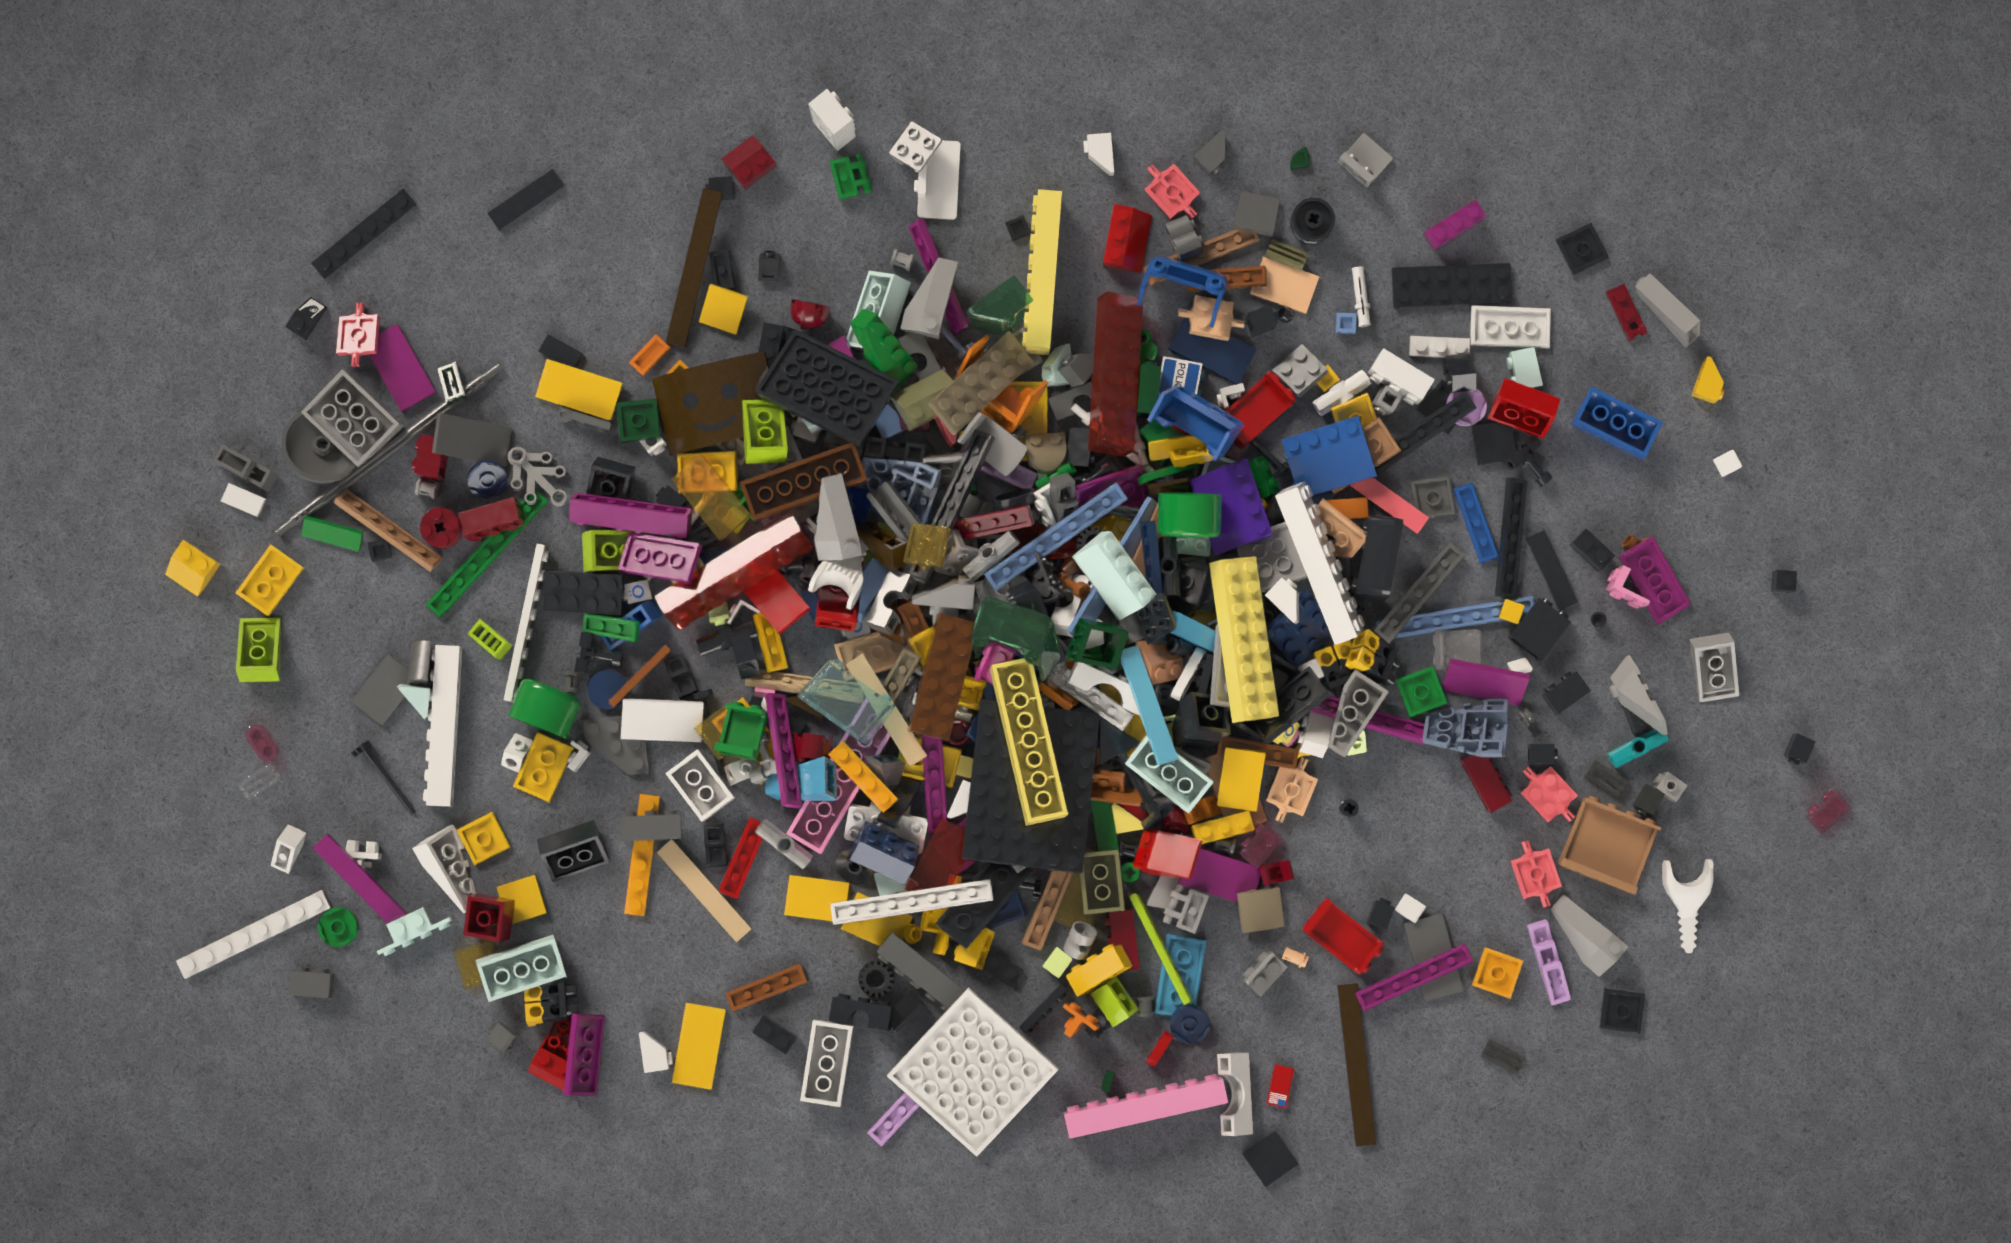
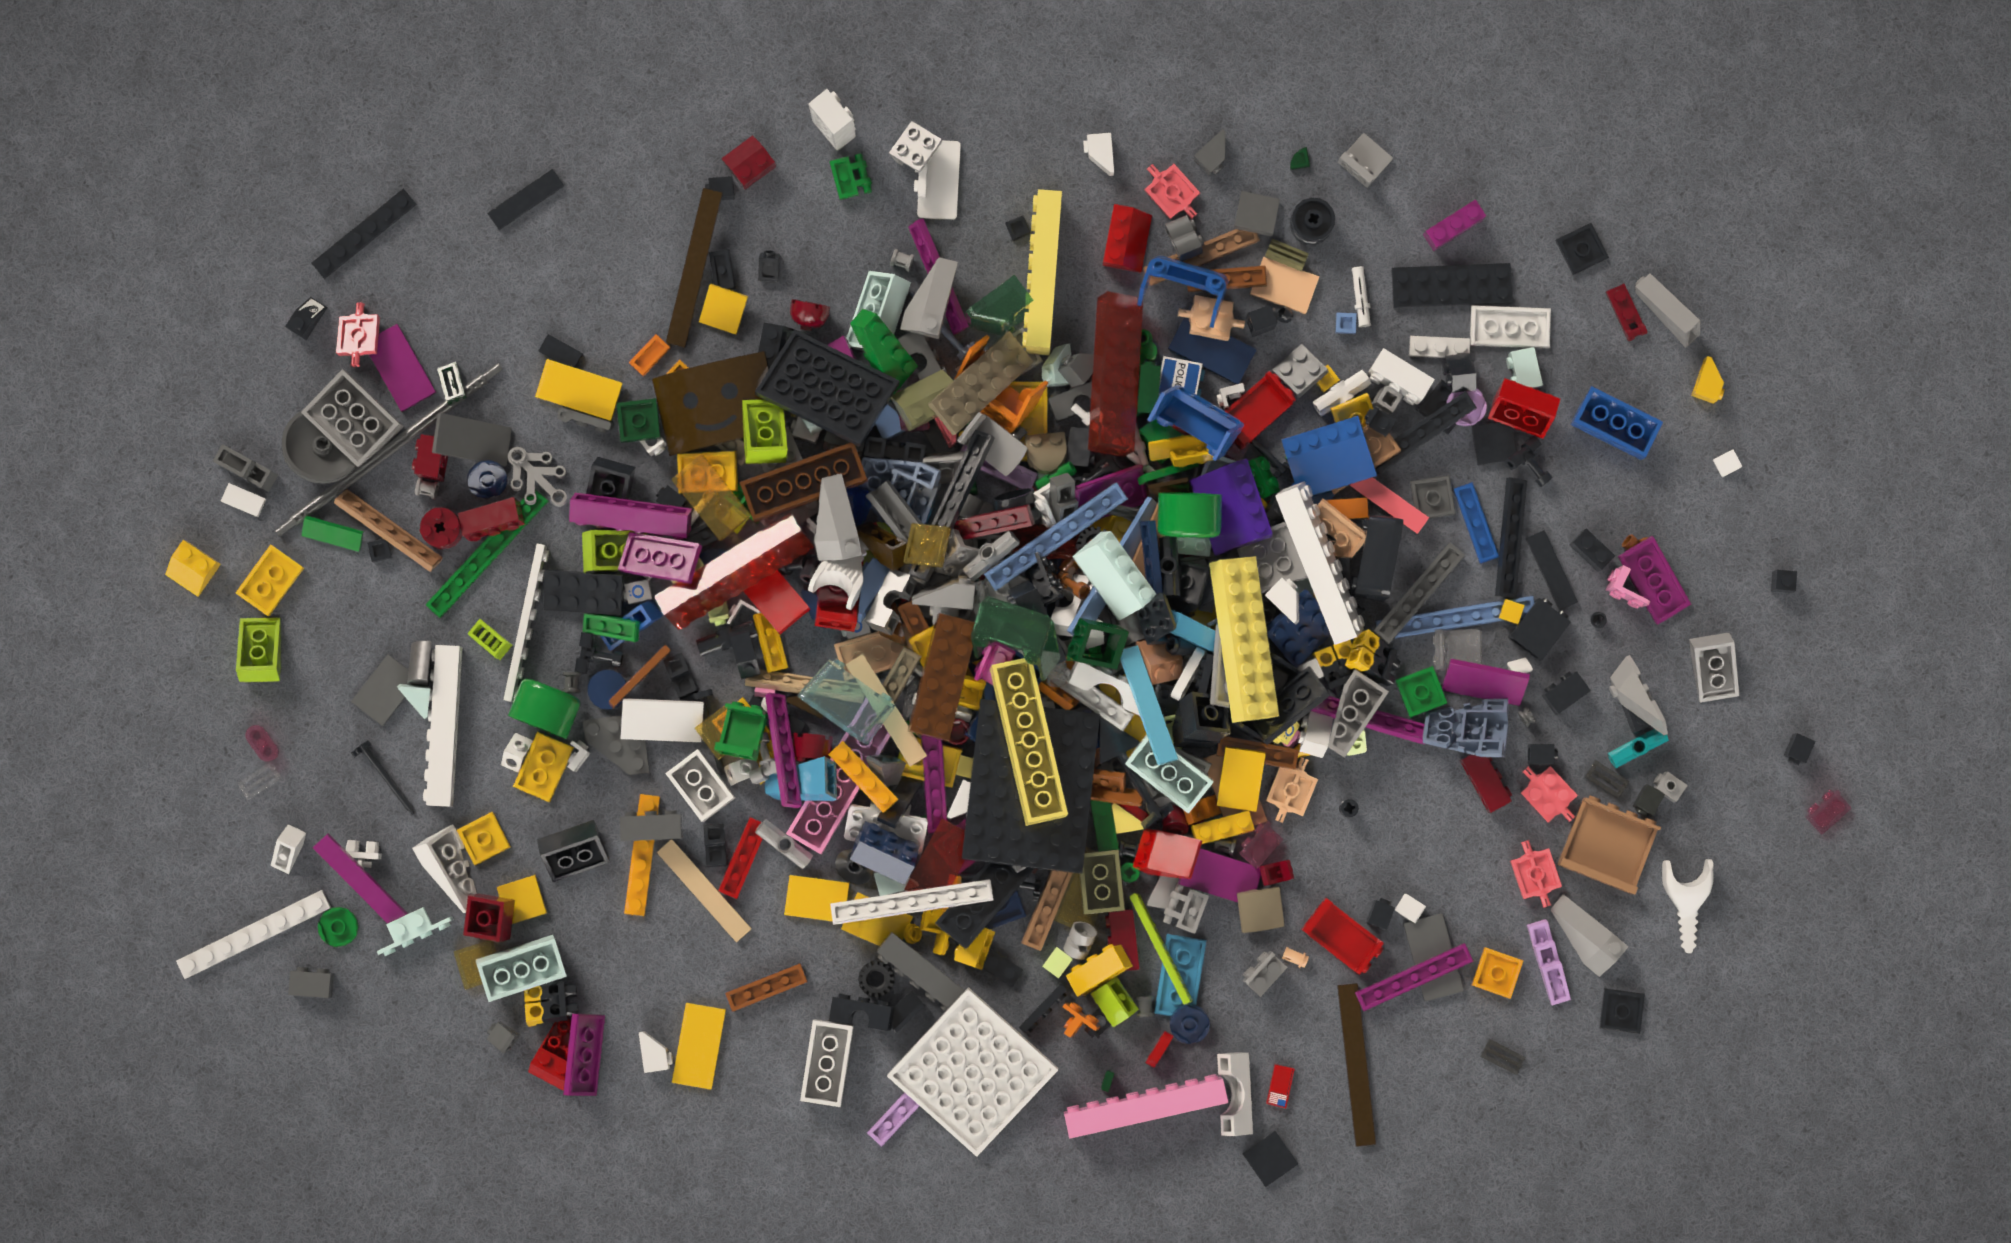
(775, 1034): black brick -> none
(1379, 421): none -> black bracket

